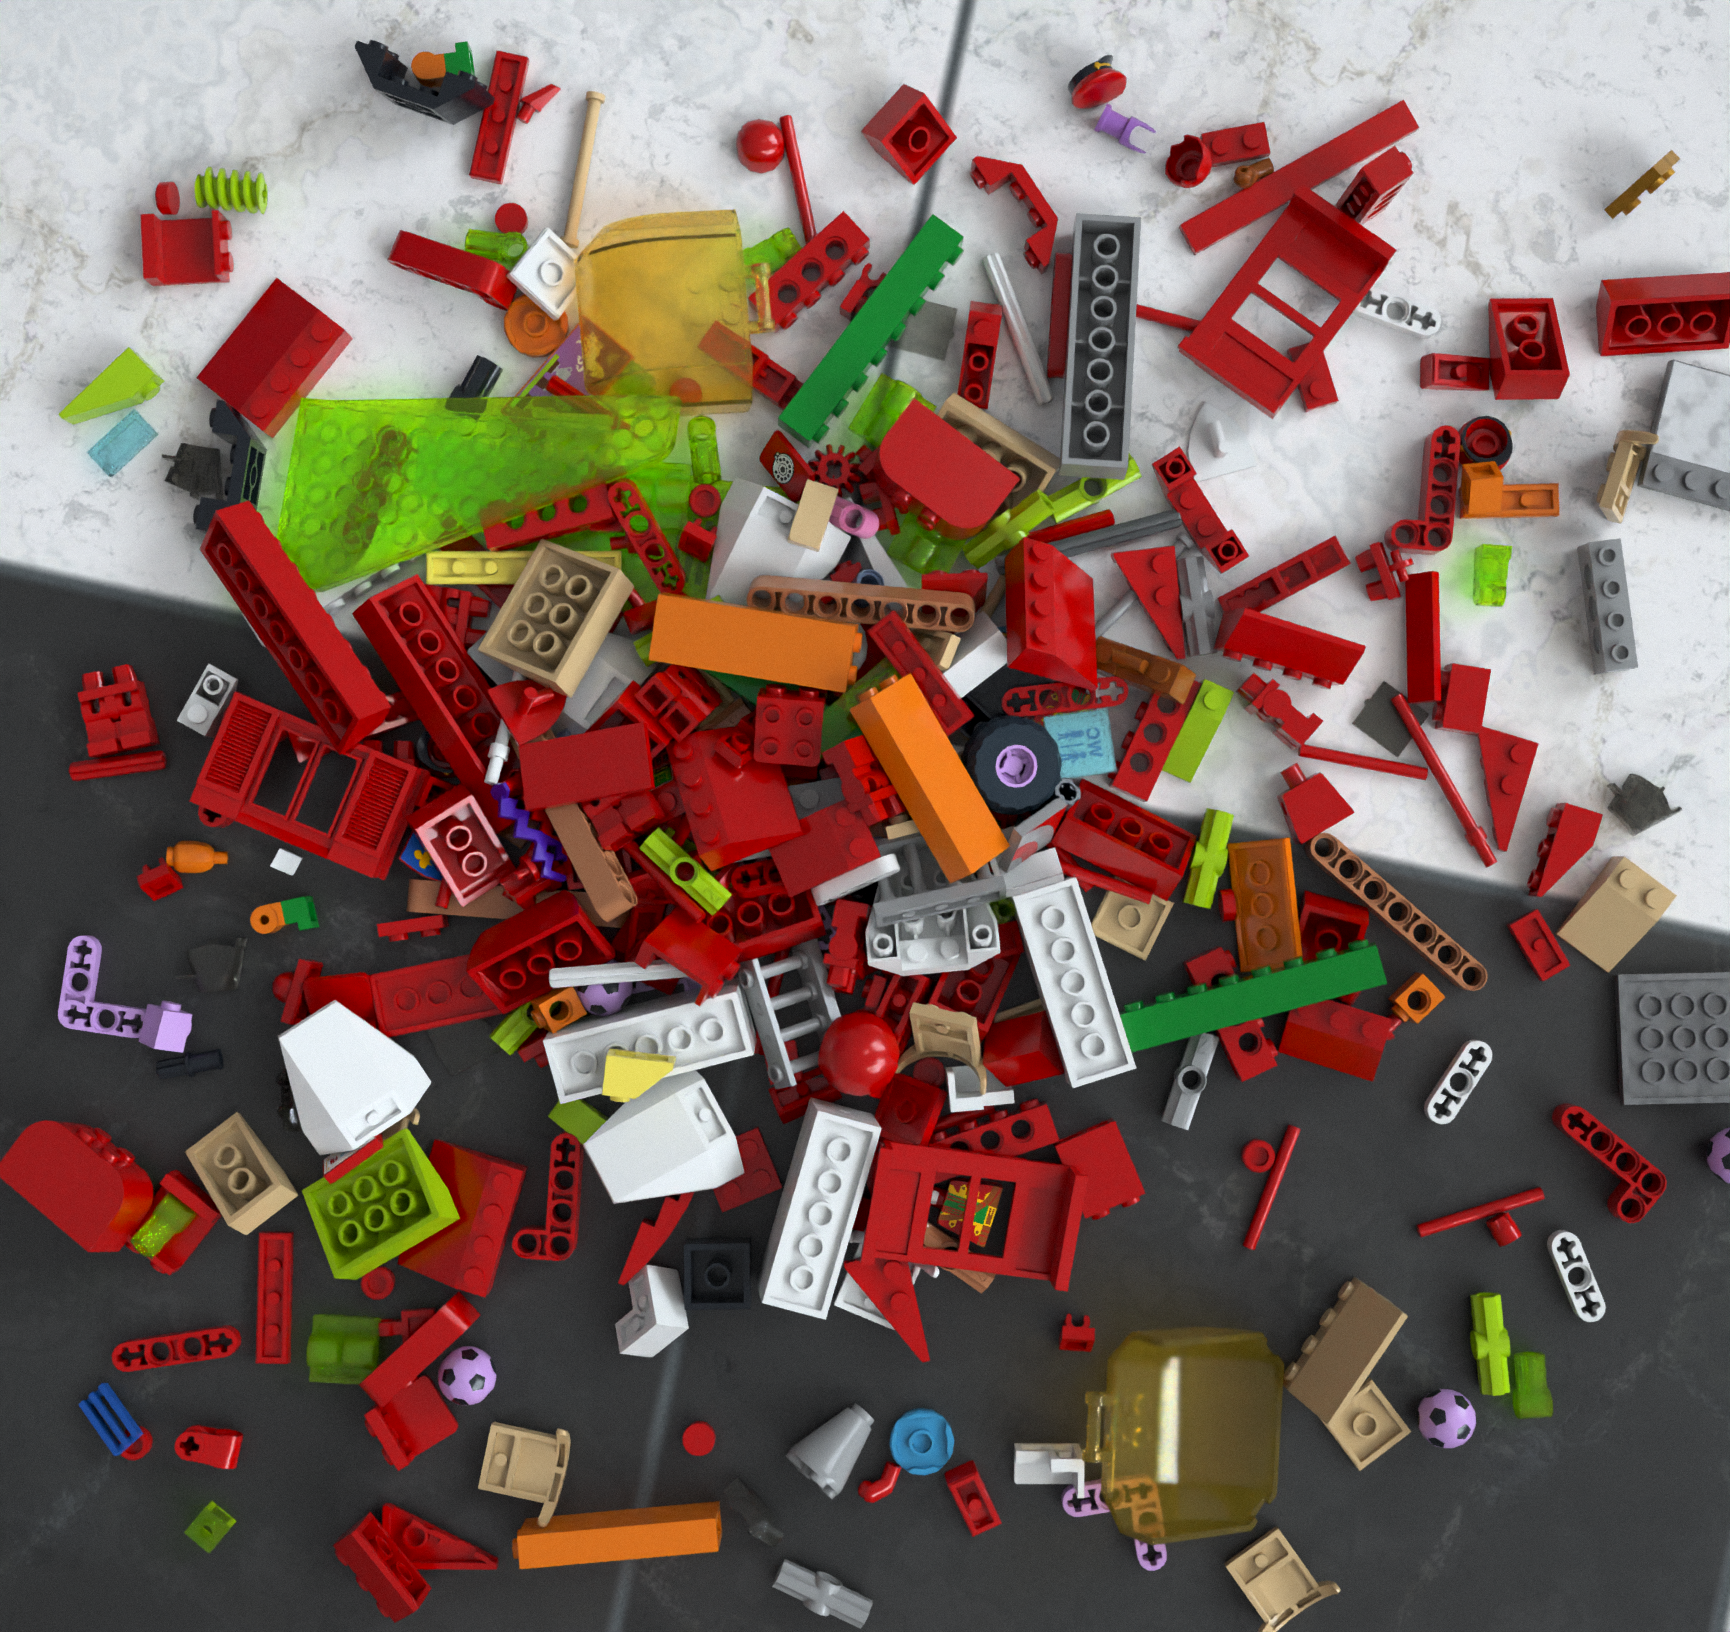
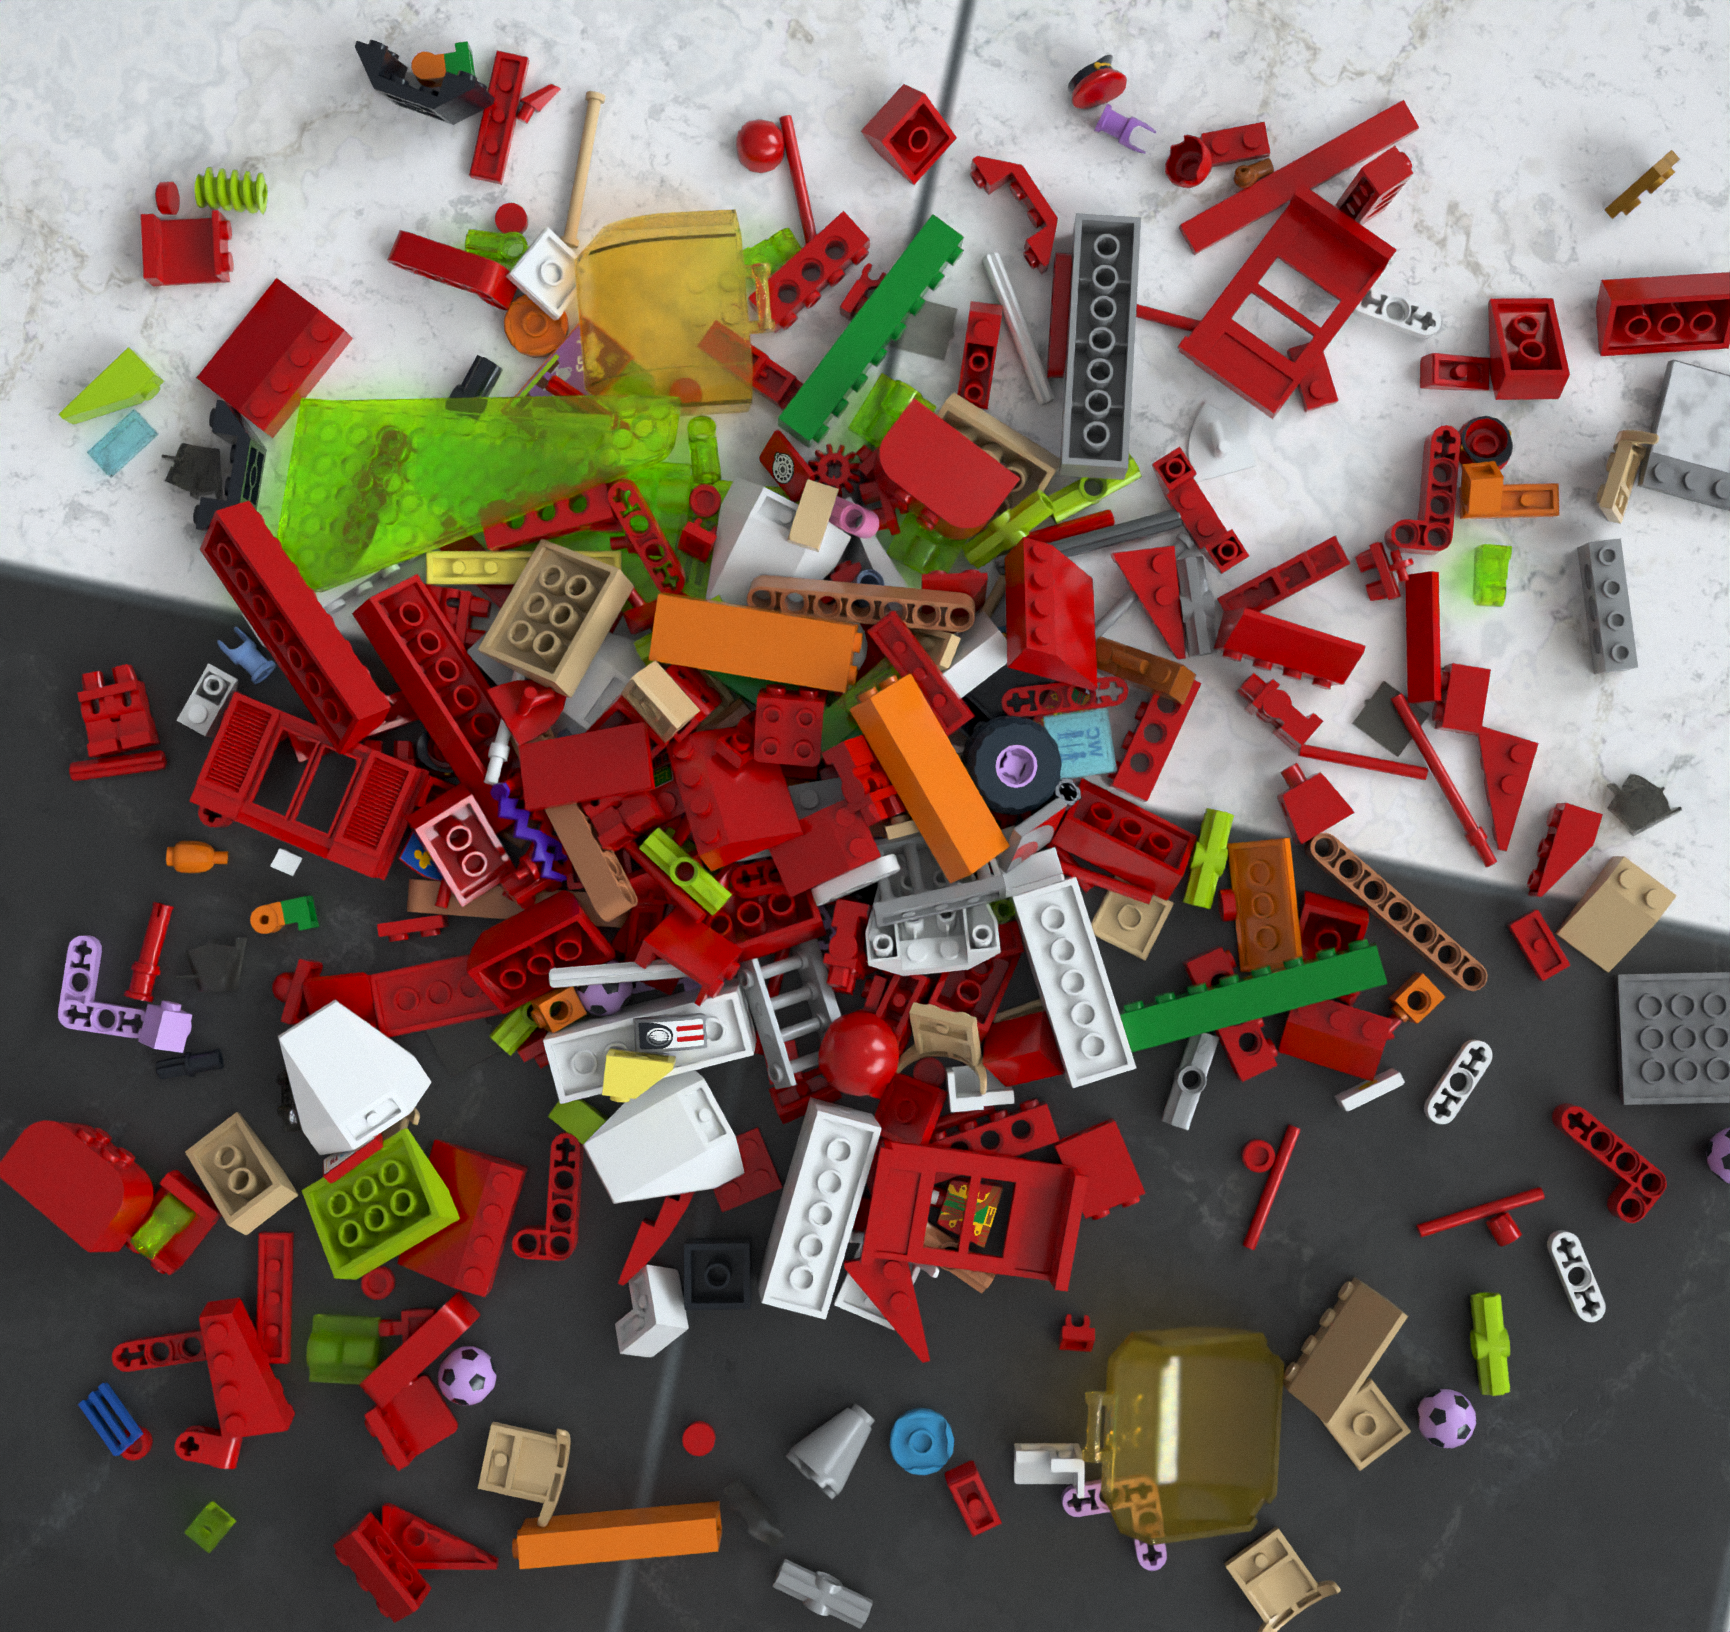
(146, 967): none -> red pin
(159, 880): red tile -> none
(242, 1381): none -> red wedge
(249, 658): none -> light blue piece
(659, 701): none -> tan slope
(670, 1033): none -> slope
(881, 1488): red arm -> none
(1198, 730): lime slope -> none
(1369, 1090): none -> white tile
(1531, 1394): clear neon green piece -> none

